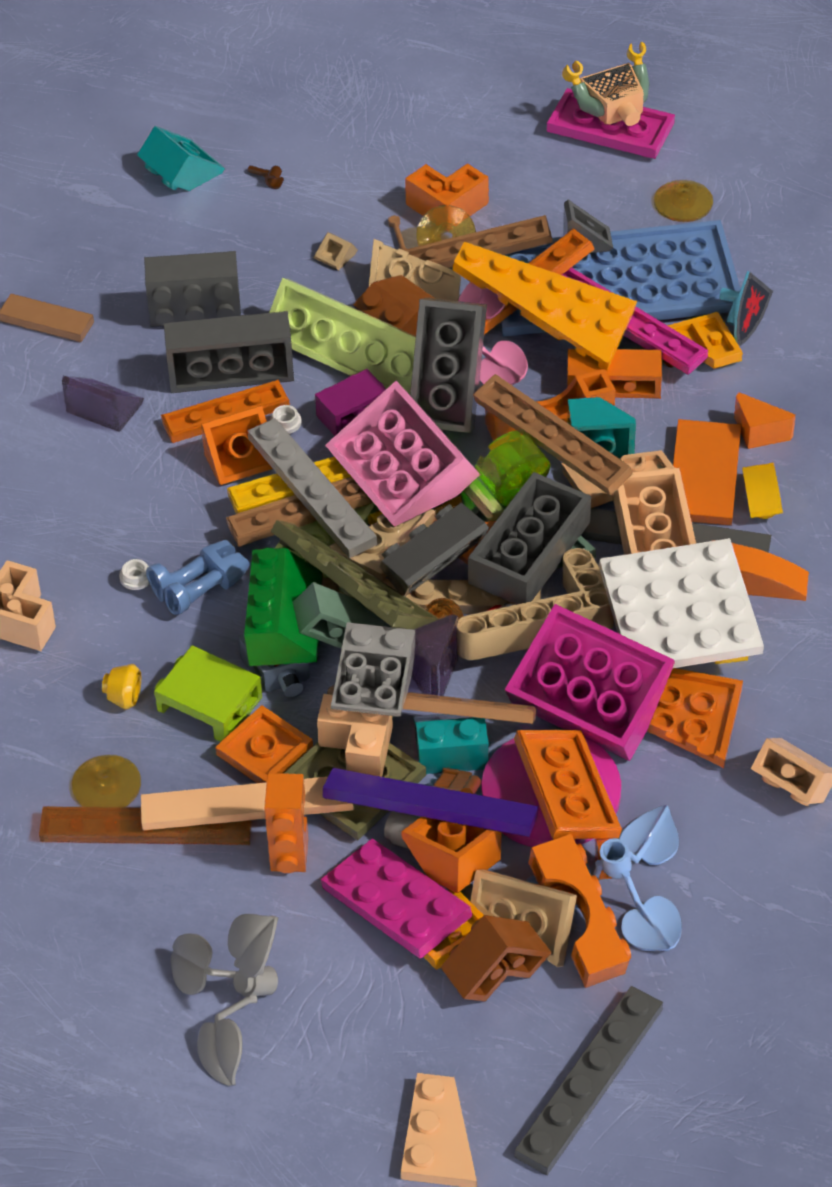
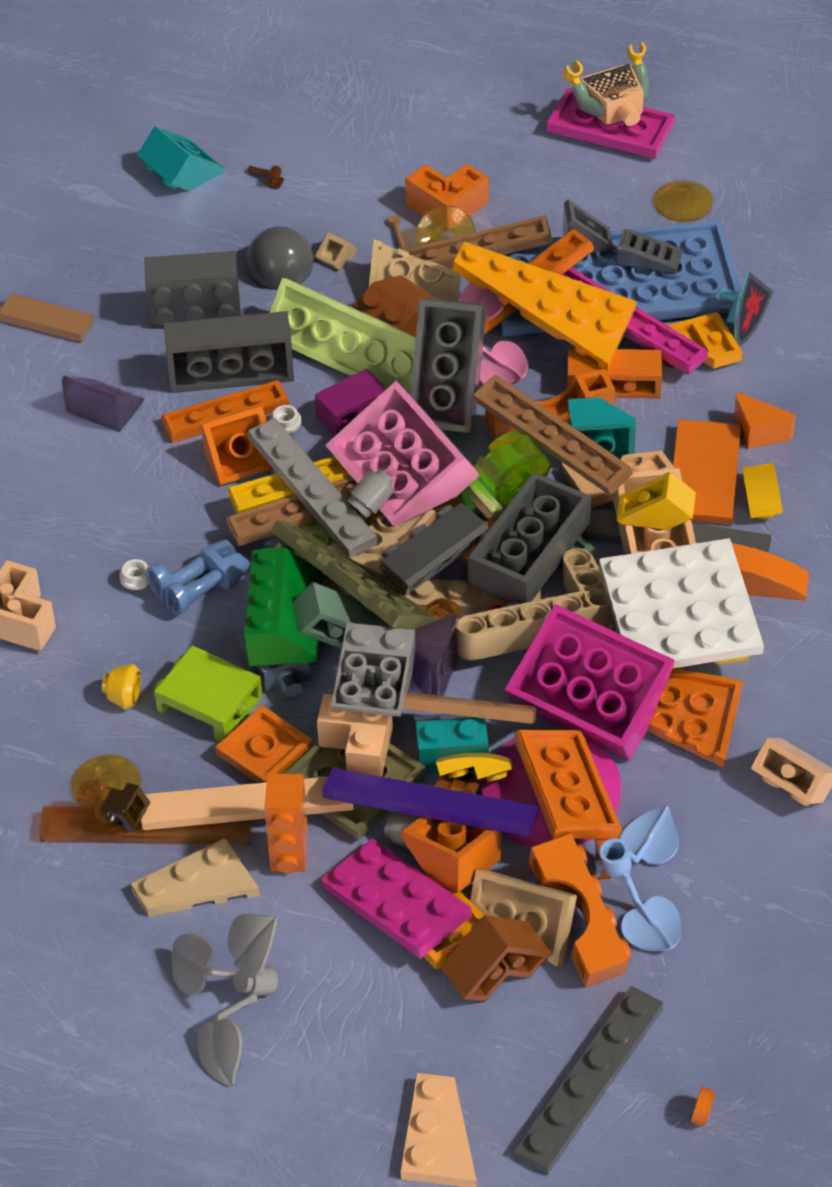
(113, 806): none -> dark brown leg
(201, 877): none -> tan wing
(278, 255): none -> dark grey piece
(371, 492): none -> light grey brick
(485, 765): none -> yellow slope
(638, 251): none -> flat silver slope
(657, 504): none -> yellow slope
(702, 1106): none -> orange tile

